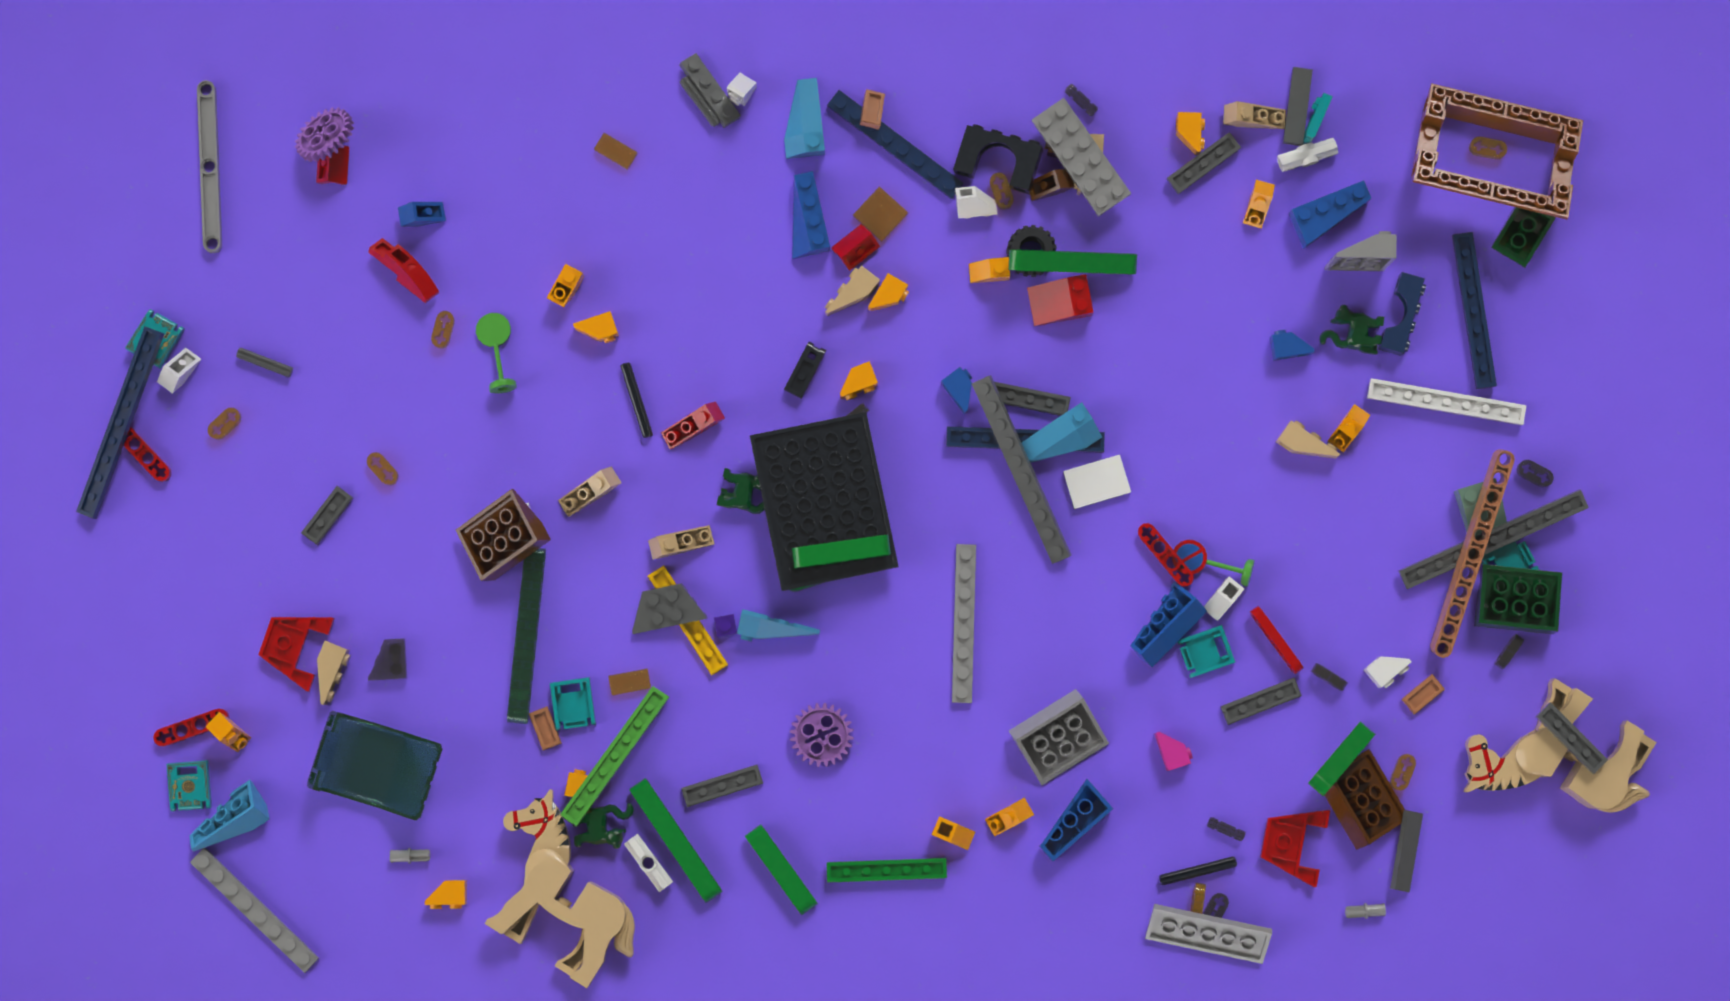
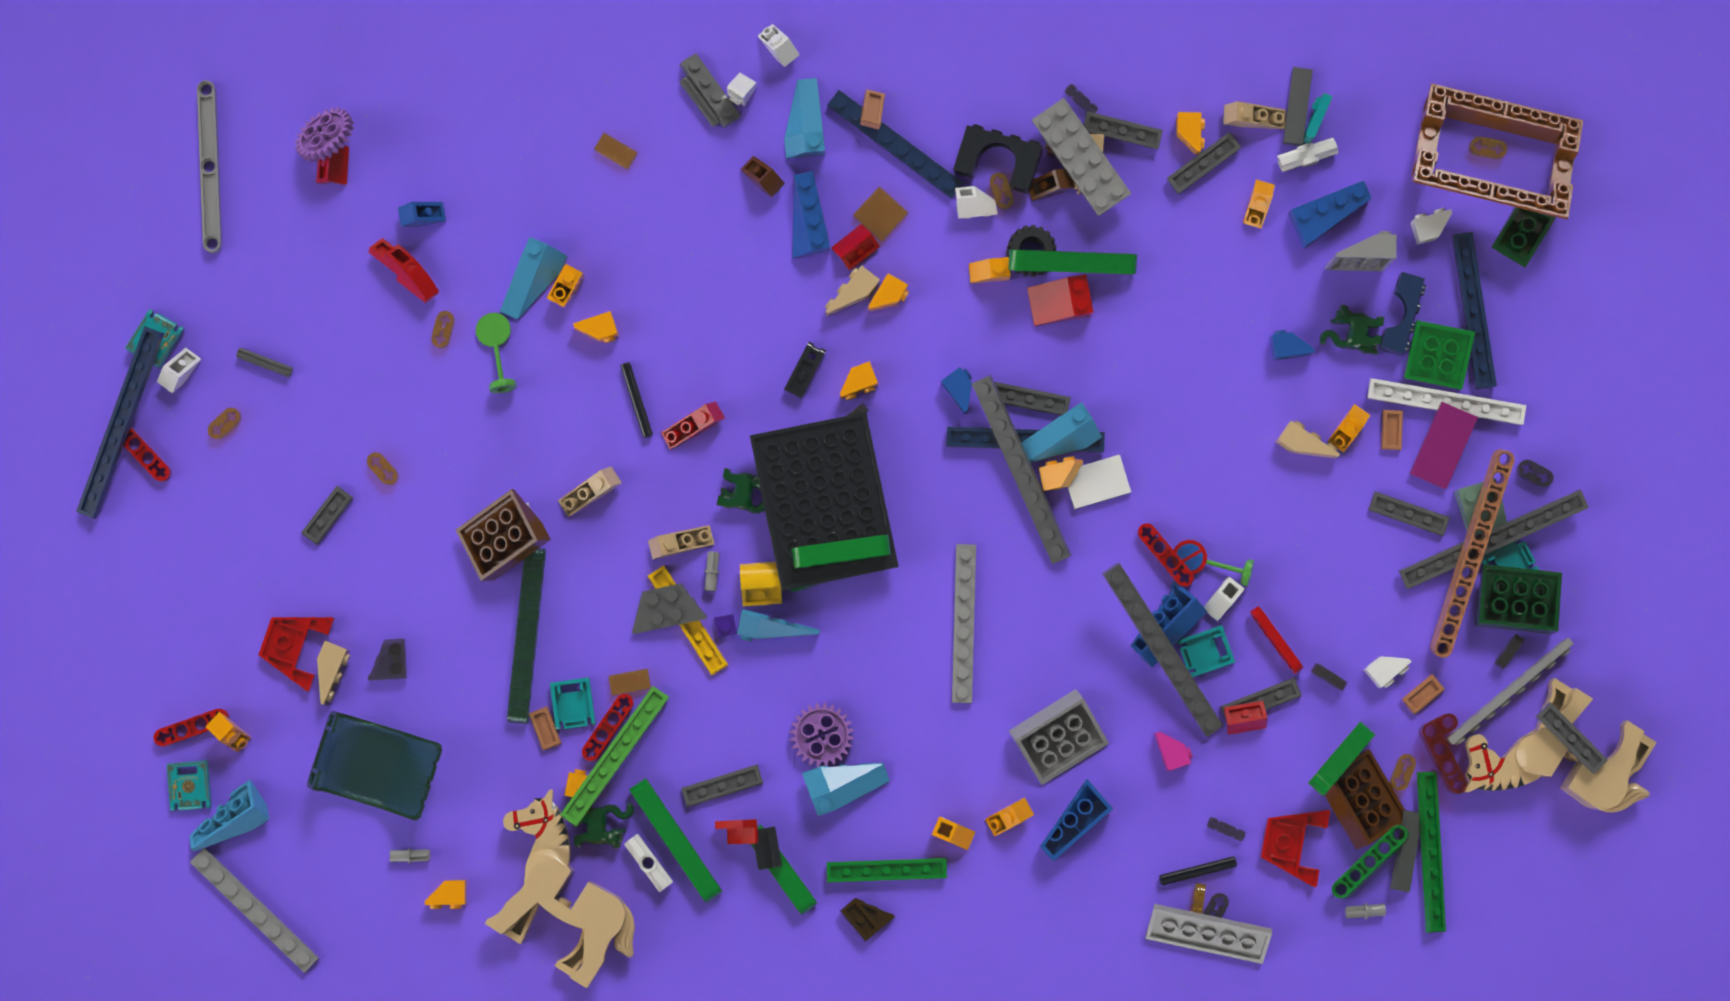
(534, 273): none -> dark azure wedge
(605, 725): none -> red beam
(712, 571): none -> light grey axle
(739, 831): none -> red panel
(760, 584): none -> yellow brick
(762, 176): none -> reddish brown slope
(767, 849): none -> black panel
(778, 45): none -> white slope
(842, 784): none -> dark azure wedge
(865, 918): none -> dark brown wing
(1059, 475): none -> light orange slope
(1123, 130): none -> dark grey plate
(1162, 649): none -> dark grey plate
(1245, 717): none -> red panel
(1380, 859): none -> green beam
(1391, 430): none -> nougat tile
(1408, 513): none -> dark grey tile
(1429, 227): none -> white slope
(1431, 852): none -> green tile
(1439, 354): none -> green plate
(1443, 445): none -> magenta tile
(1446, 755): none -> clear red beam
(1503, 697): none -> light grey plate

